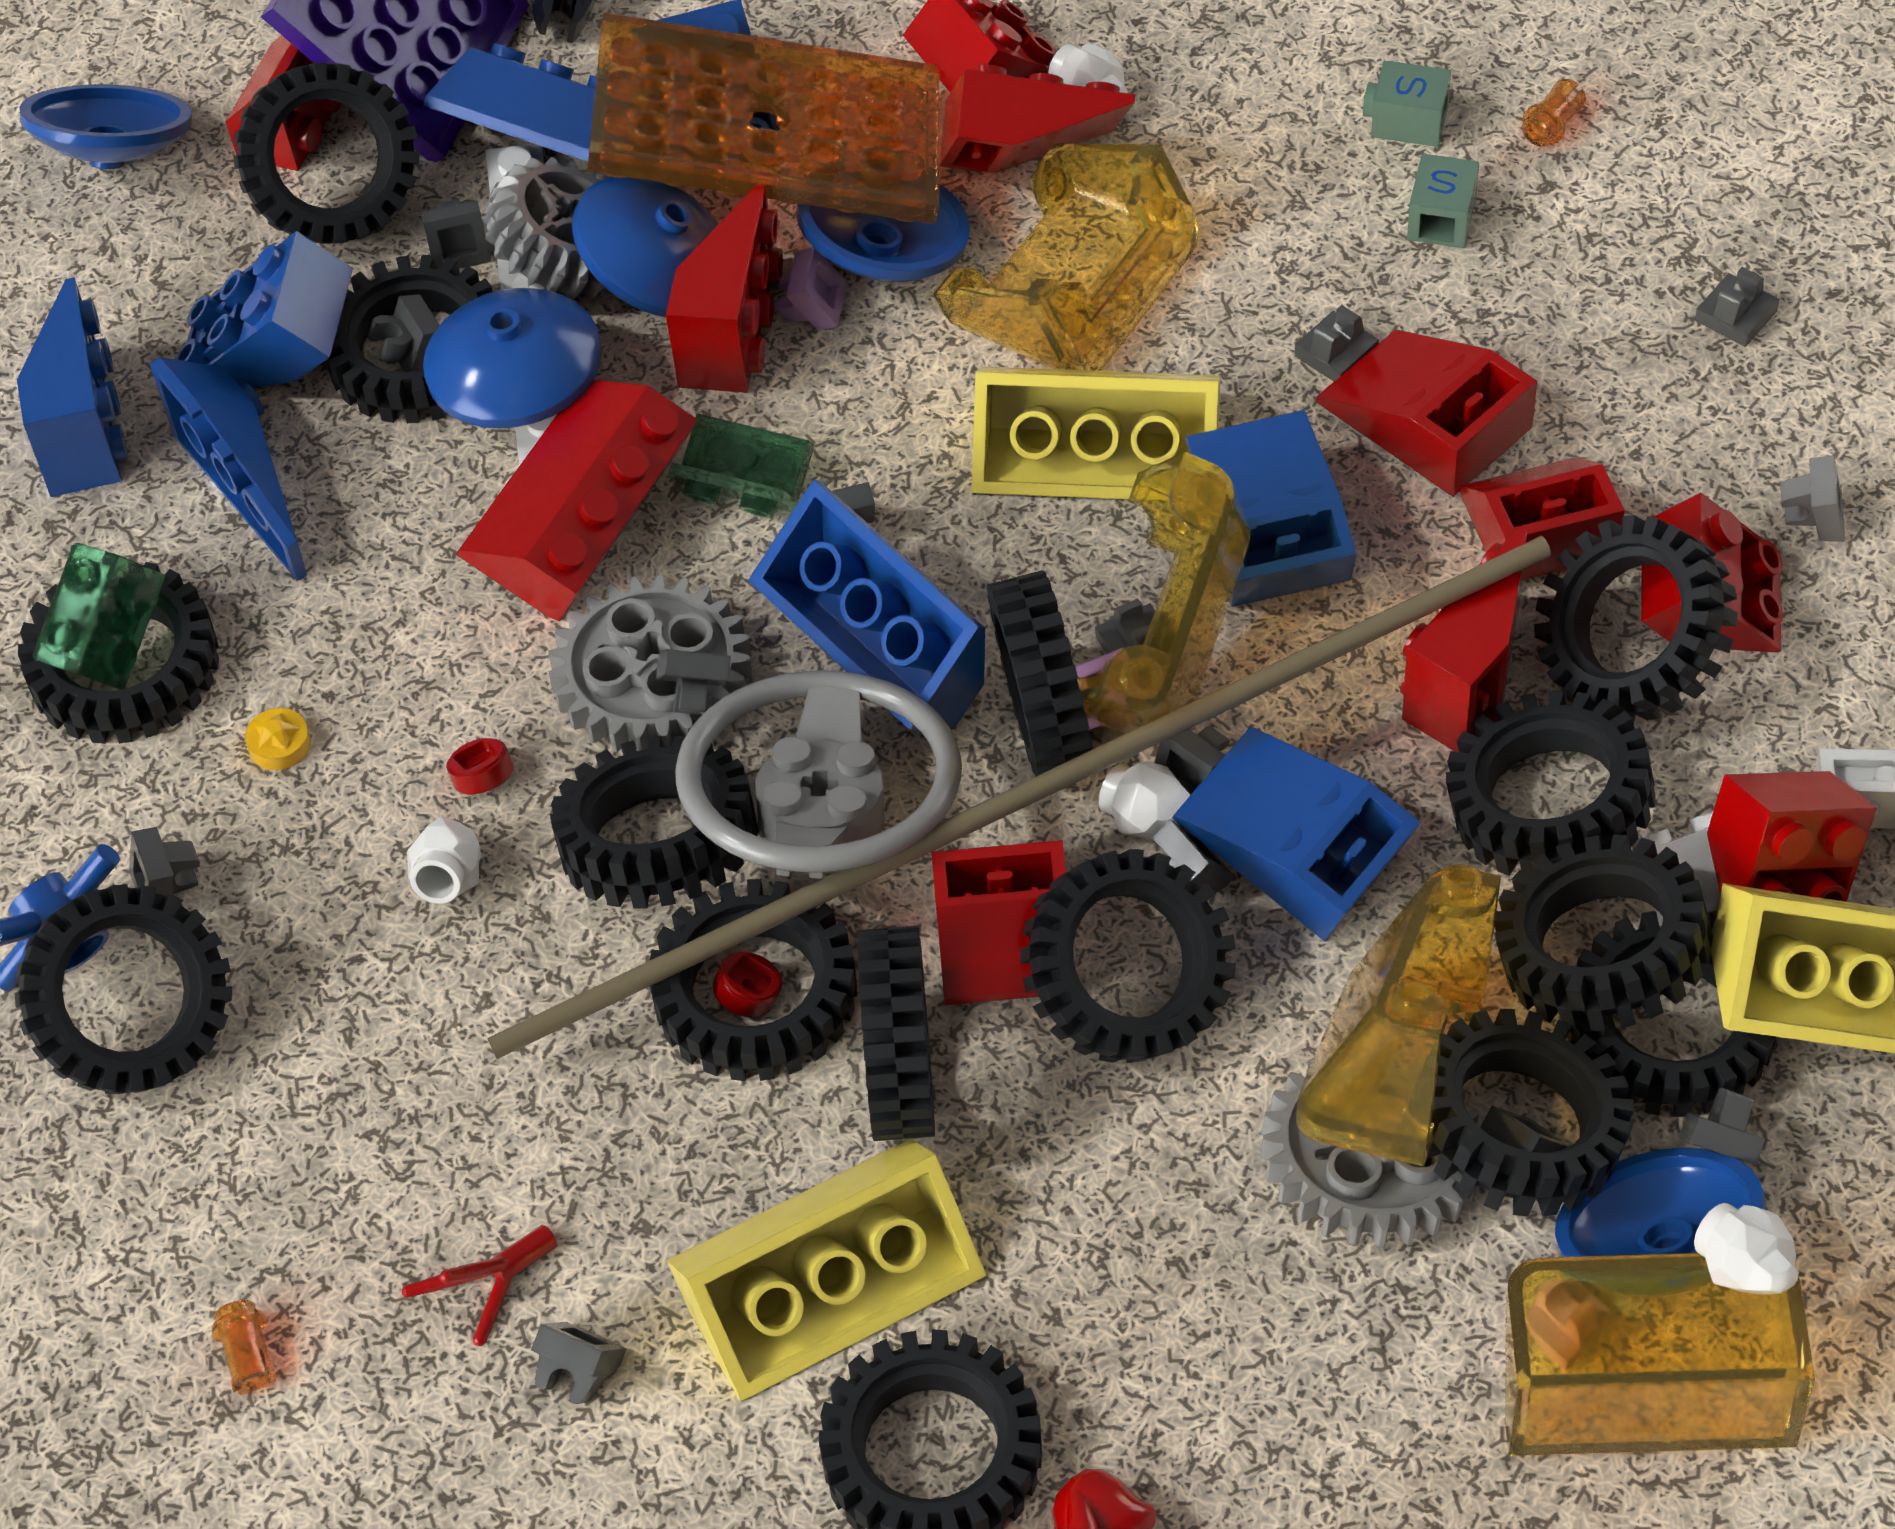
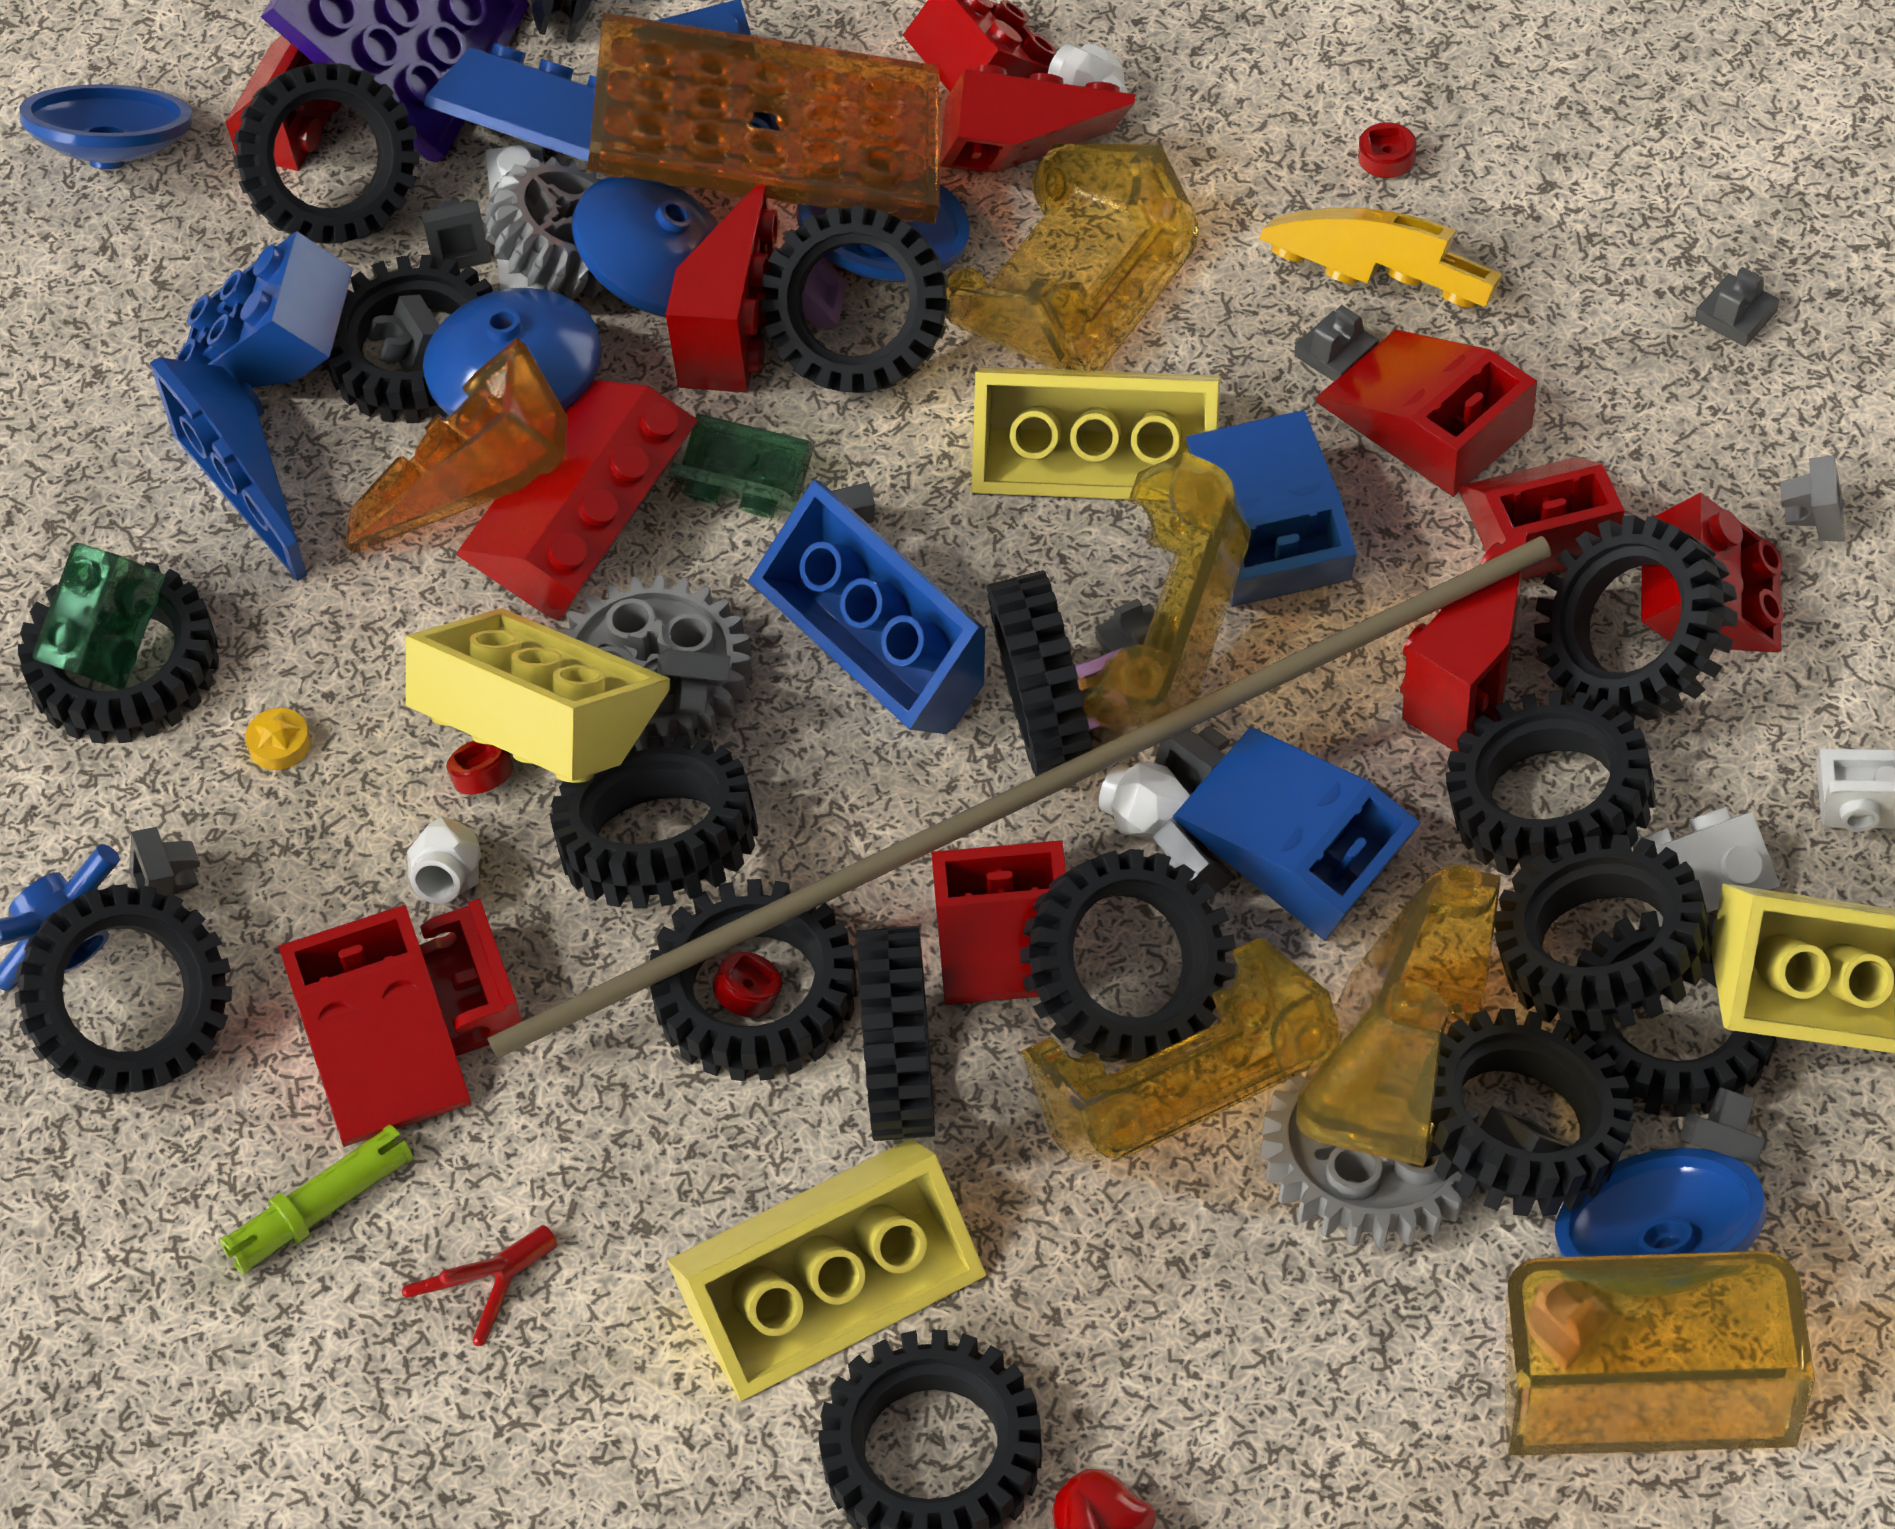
(68, 402): blue slope -> none
(240, 1332): clear orange pin -> none
(294, 1214): none -> lime pin
(374, 1025): none -> red slope
(468, 977): none -> red hinge
(484, 450): none -> clear orange wedge
(532, 692): none -> light yellow slope
(579, 1352): dark grey tile -> none
(786, 283): none -> black tyre
(821, 788): light grey piece -> none
(1269, 1031): none -> clear yellow windscreen
(1360, 239): none -> yellow slope
(1387, 150): none -> red tile
(1408, 103): sand green brick -> none
(1443, 200): sand green brick -> none
(1546, 121): clear orange pin -> none
(1747, 1249): white rock -> none
(1789, 833): red slope -> none

